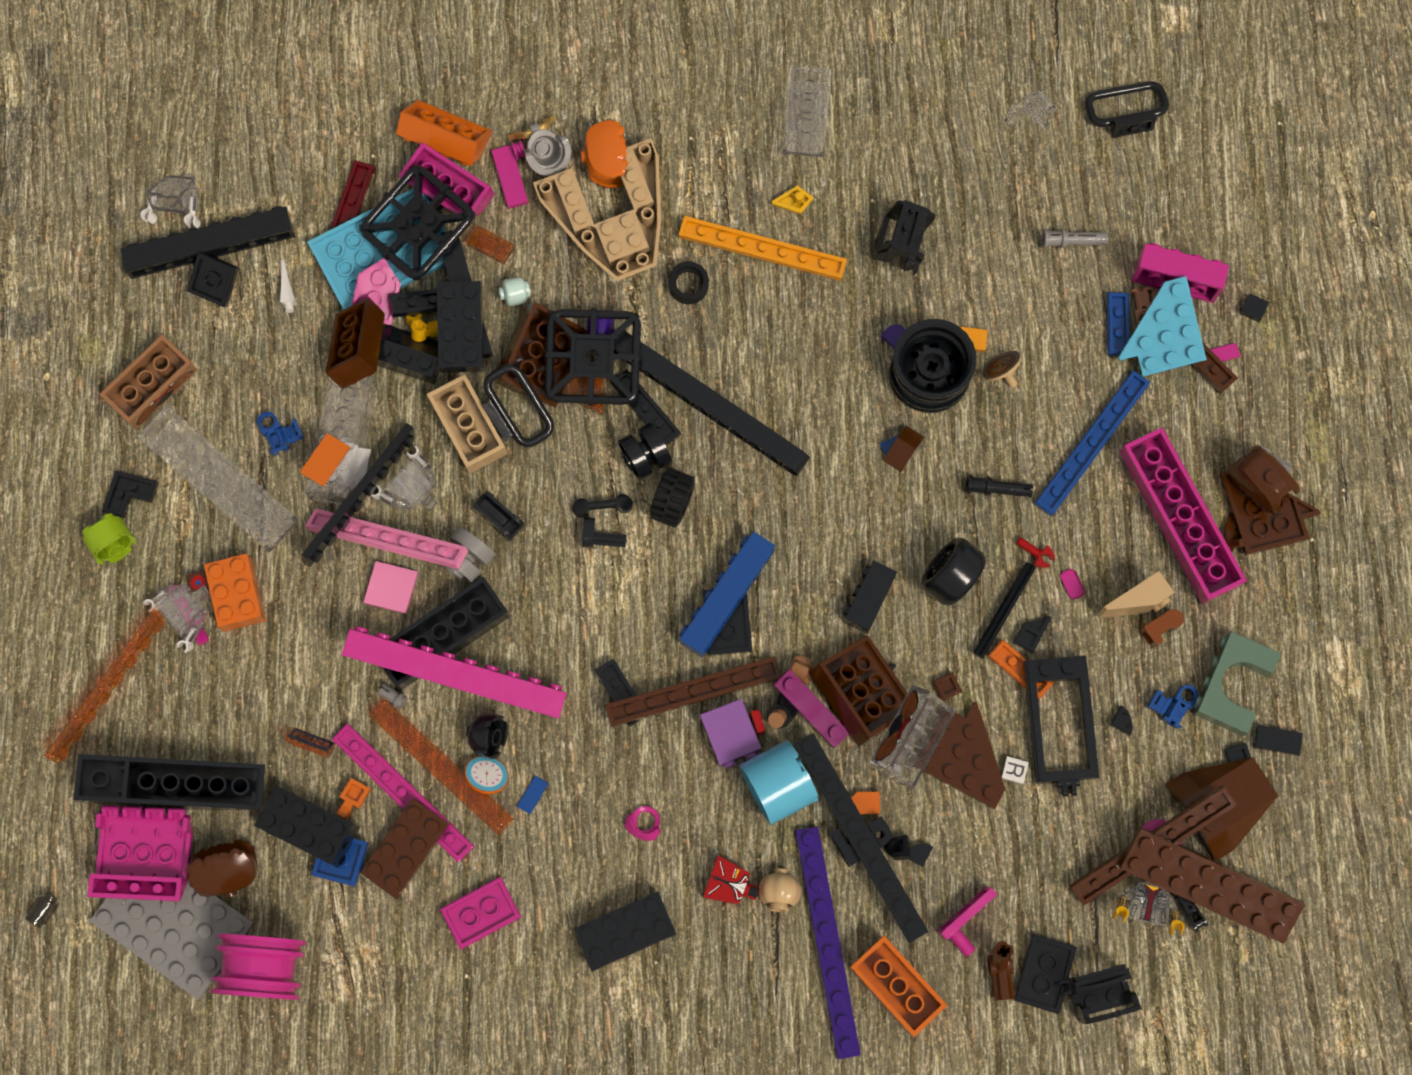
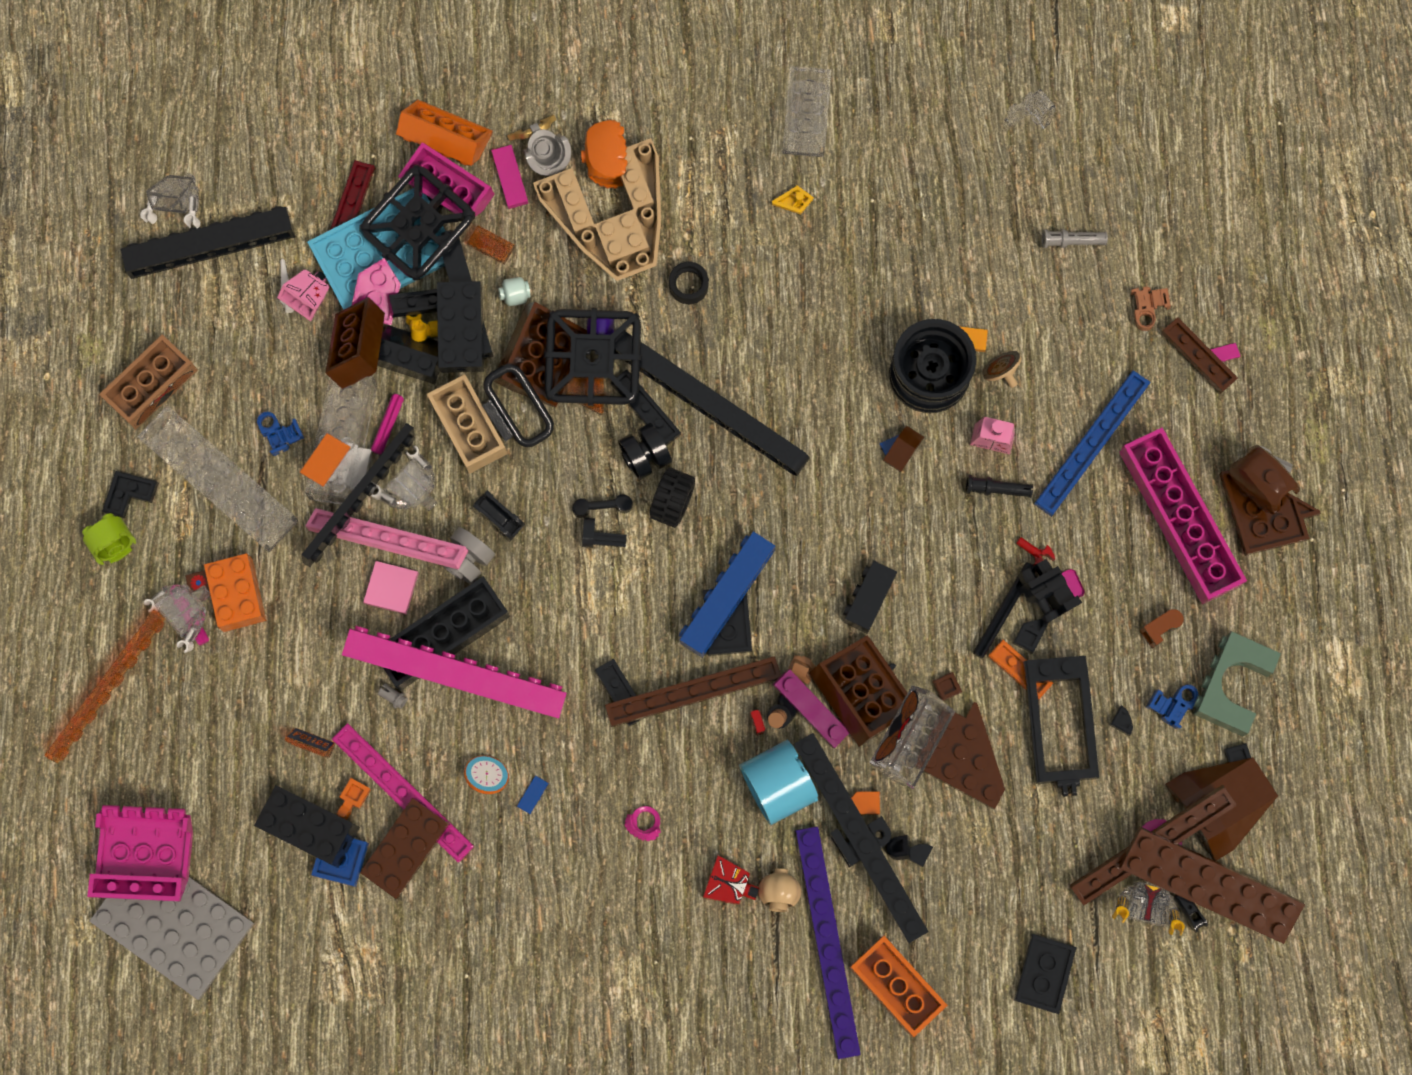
(42, 909): clear smoke brick -> none
(168, 783): black slope -> none
(212, 279): black tile -> none
(223, 869): reddish brown animal -> none
(258, 966): dark pink wheel -> none
(305, 293): none -> bright pink torso
(387, 424): none -> dark pink axle
(440, 766): clear orange plate -> none
(480, 913): dark pink tile -> none
(487, 734): black cylinder -> none
(518, 150): dark pink bush -> none
(625, 931): black brick -> none
(731, 733): medium lavender panel -> none
(762, 248): light orange plate -> none
(892, 334): dark purple tile -> none
(907, 235): black animal -> none
(952, 927): dark pink piece -> none
(953, 571): black wheel -> none
(993, 435): none -> bright pink torso
(1001, 969): reddish brown piece -> none
(1014, 770): white tile -> none
(1048, 586): none -> black hips
(1101, 992): black animal -> none
(1117, 322): blue tile -> none
(1129, 123): black bar -> none
(1141, 599): tan slope -> none
(1158, 264): dark pink brick -> none
(1167, 332): medium azure wing -> none
(1230, 538): reddish brown bar -> none
(1254, 307): black tile -> none
(1278, 740): black tile -> none

